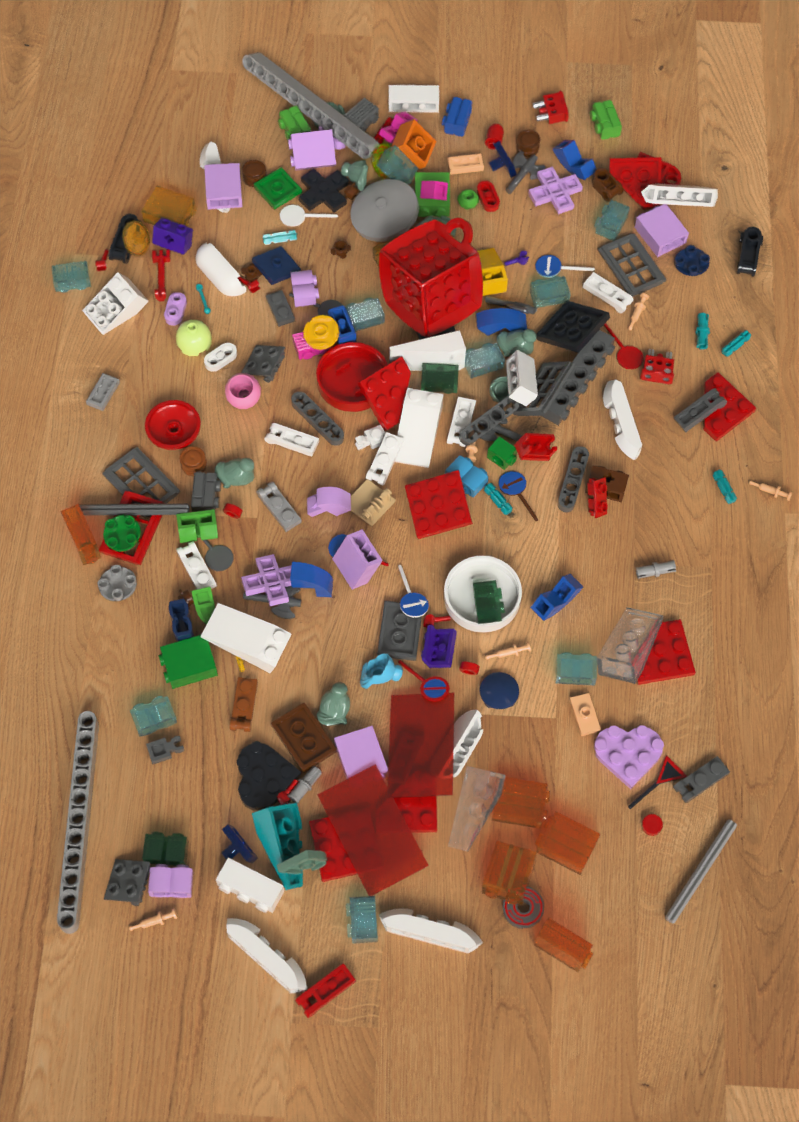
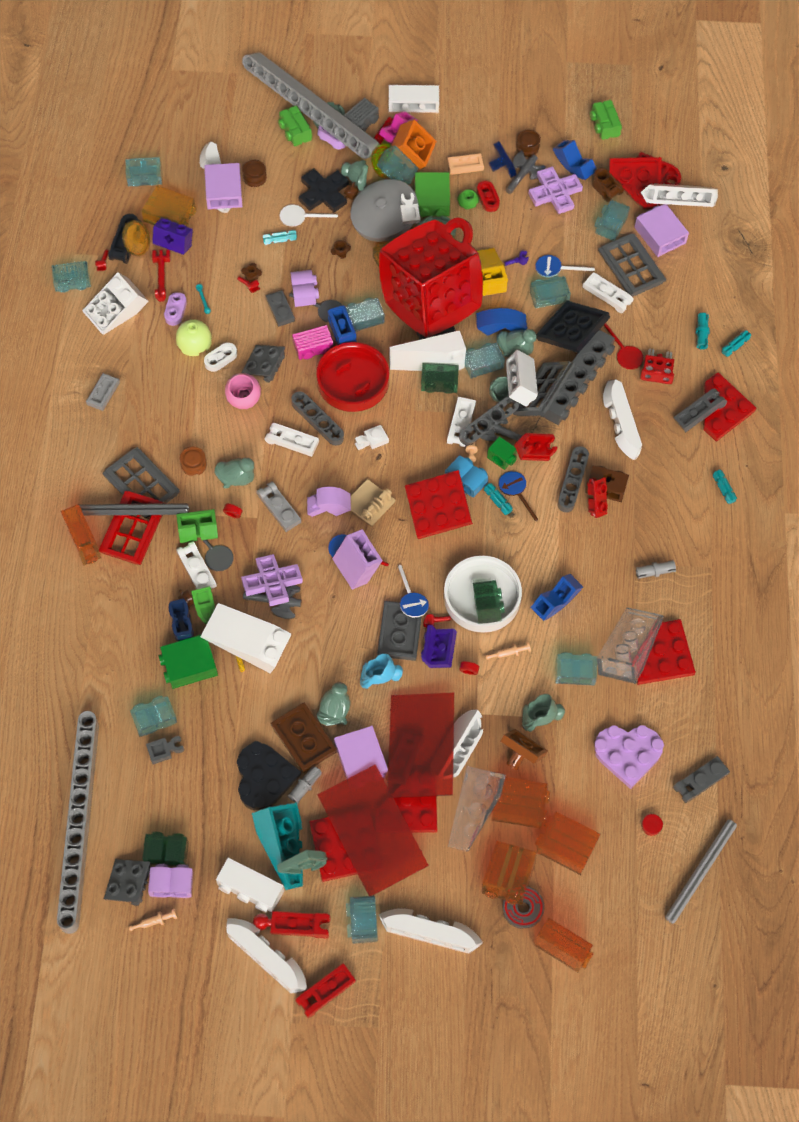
(117, 583): light grey dish -> none
(121, 533): green dish -> none
(144, 171): none -> clear light blue brick
(172, 416): red dish -> none
(205, 492): dark grey brick -> none
(219, 270): white brick -> none
(237, 846): clear blue tile -> none
(244, 704): dark orange plate -> none
(275, 265): dark blue plate -> none
(277, 188): green plate -> none
(283, 797): red hand -> none
(294, 924): none -> red plate
(311, 576): blue brick -> none
(312, 150): lavender brick -> none
(321, 332): yellow tile -> none
(385, 458): white plate -> none
(386, 392): red plate -> none
(409, 211): none -> white plate
(419, 426): white slope -> none
(432, 688): piece -> none
(434, 190): dark pink panel -> none
(457, 117): blue brick -> none
(494, 134): red brick -> none
(499, 691): dark blue dish -> none
(523, 748): none -> dark orange tile
(524, 308): dark grey piece -> none
(541, 712): none -> sand green hair
(554, 107): red piece -> none
(585, 714): light nougat plate -> none
(639, 307): light nougat piece -> none
(668, 773): black piece -> none
(691, 261): dark blue dish -> none
(750, 241): black piece -> none
(772, 490): light nougat piece -> none

